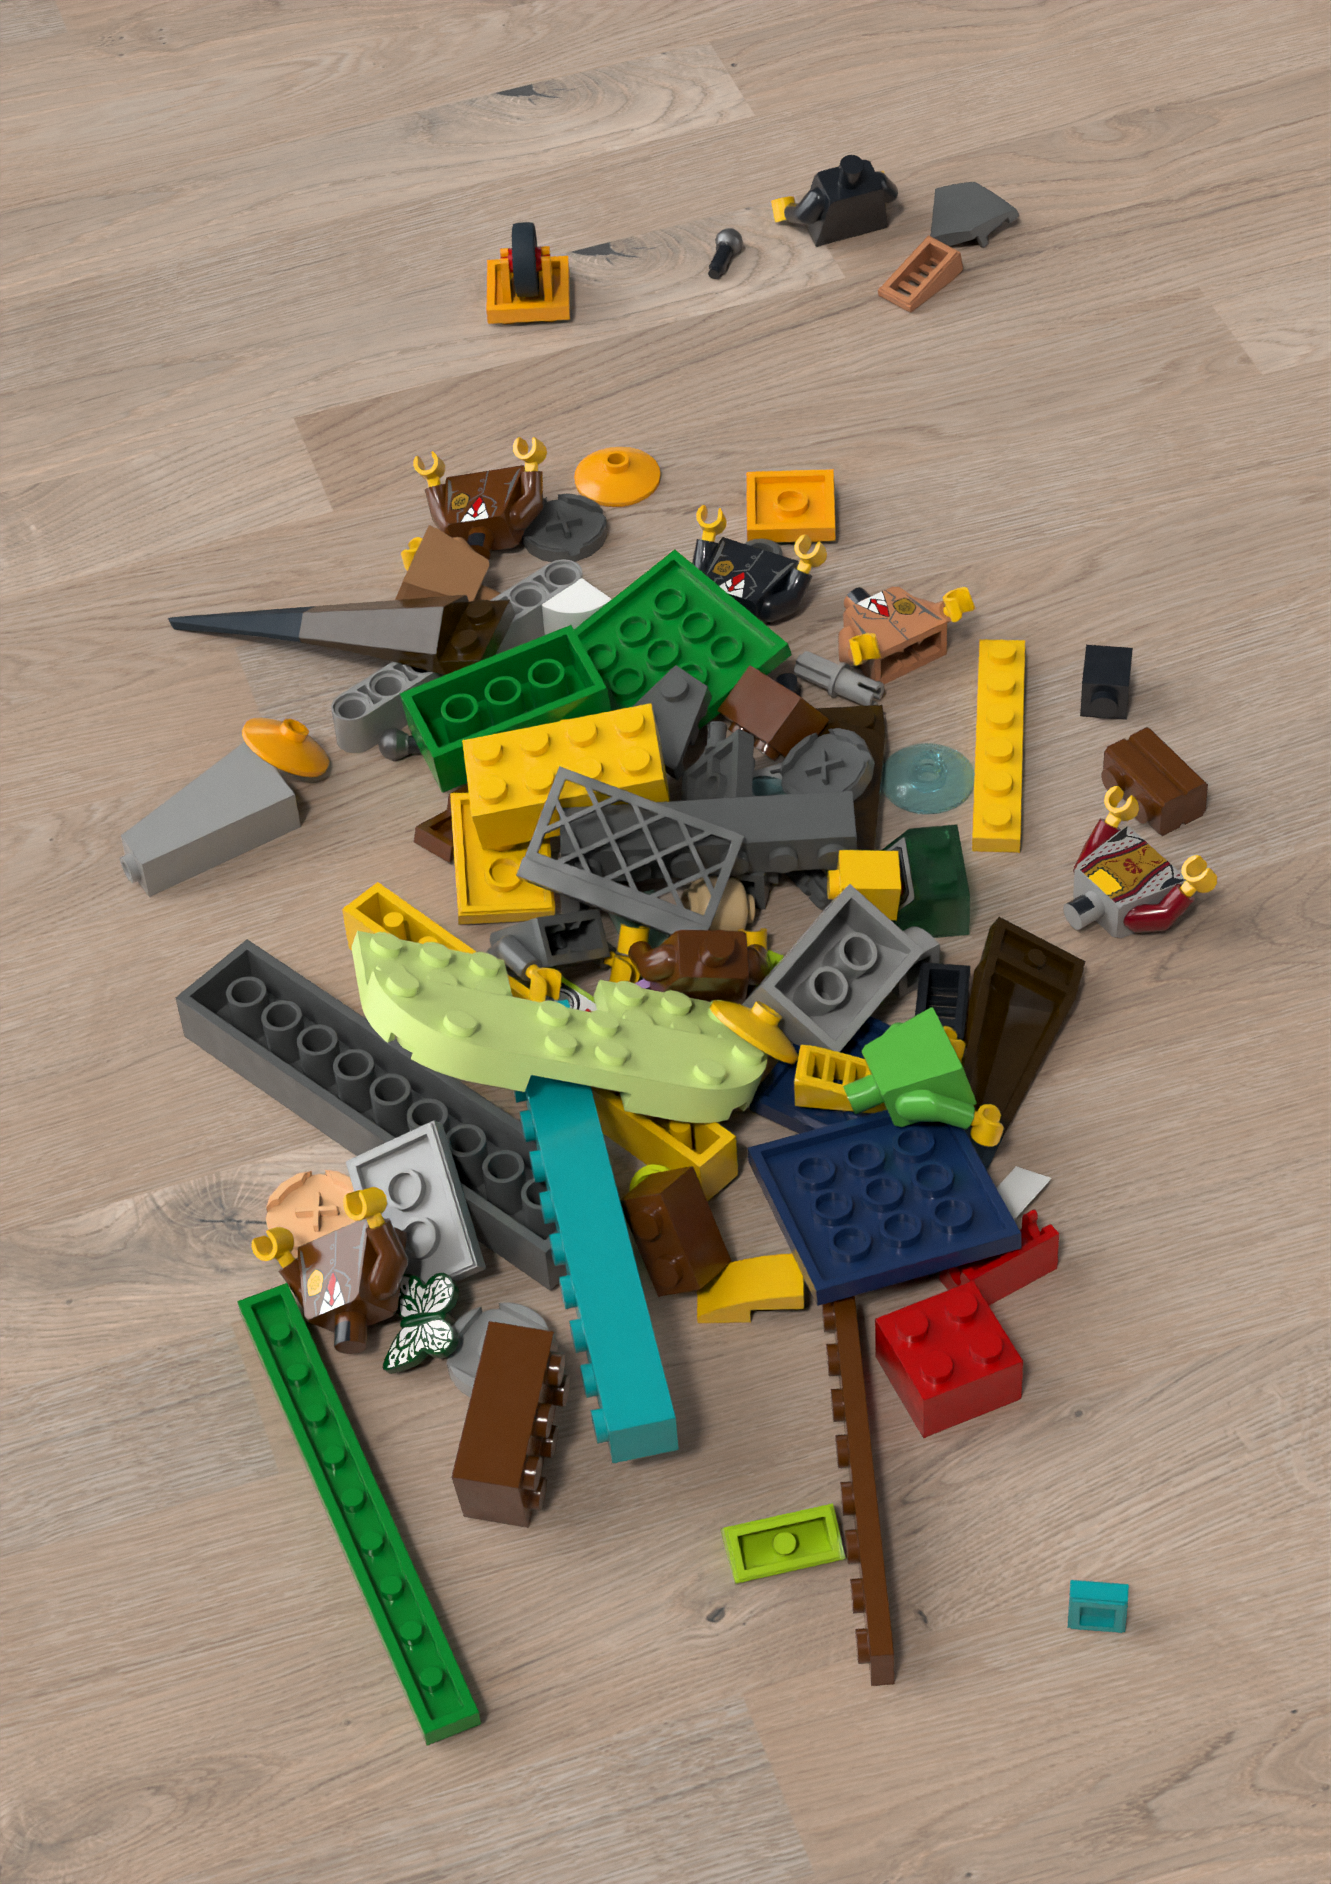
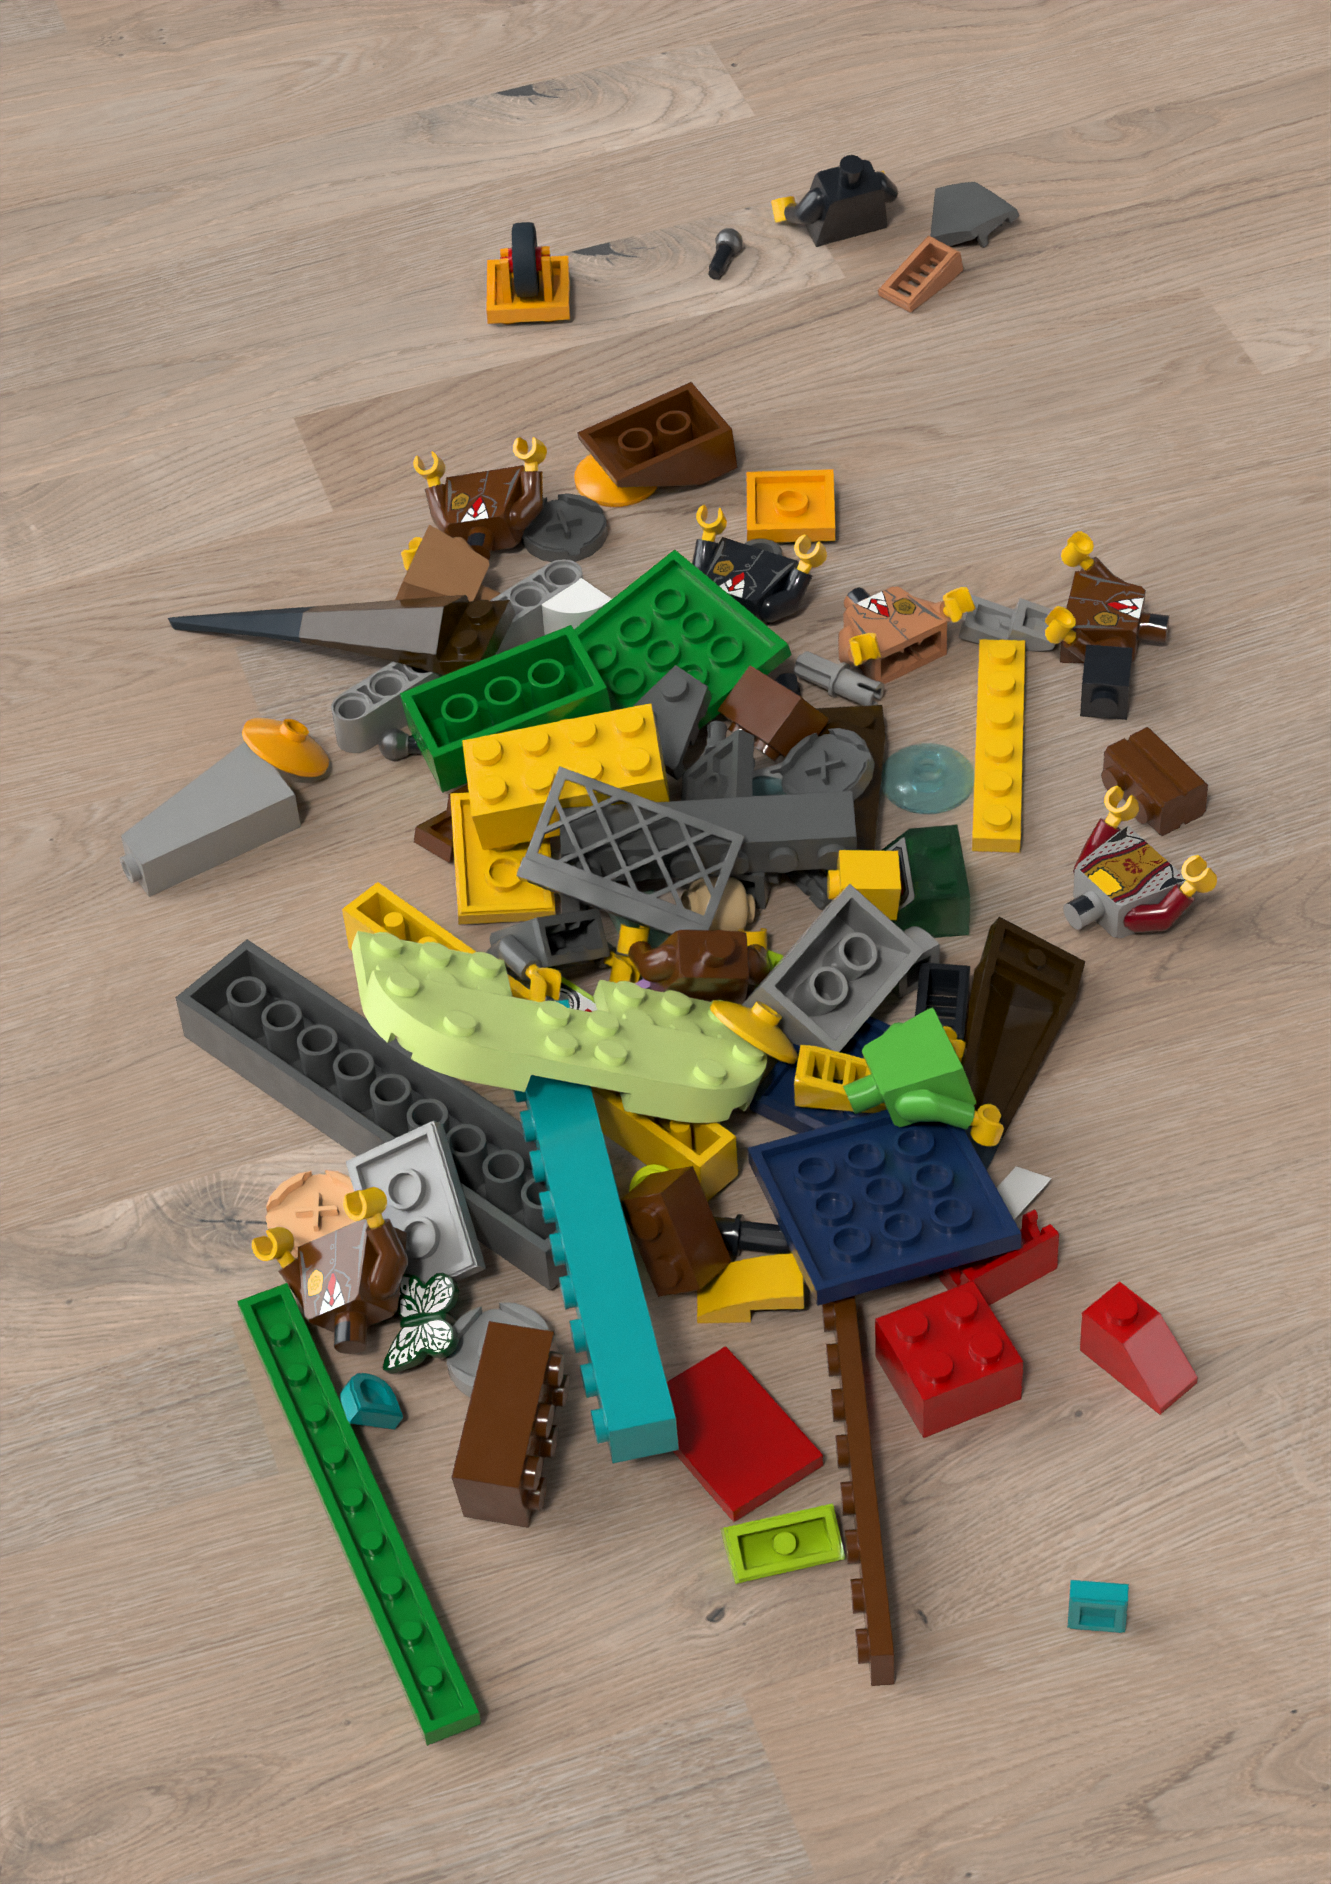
(370, 1402): none -> teal tile
(664, 442): none -> reddish brown slope
(737, 1435): none -> red tile
(751, 1236): none -> black axle
(1000, 622): none -> light grey slope
(1100, 608): none -> reddish brown torso
(1136, 1348): none -> red slope

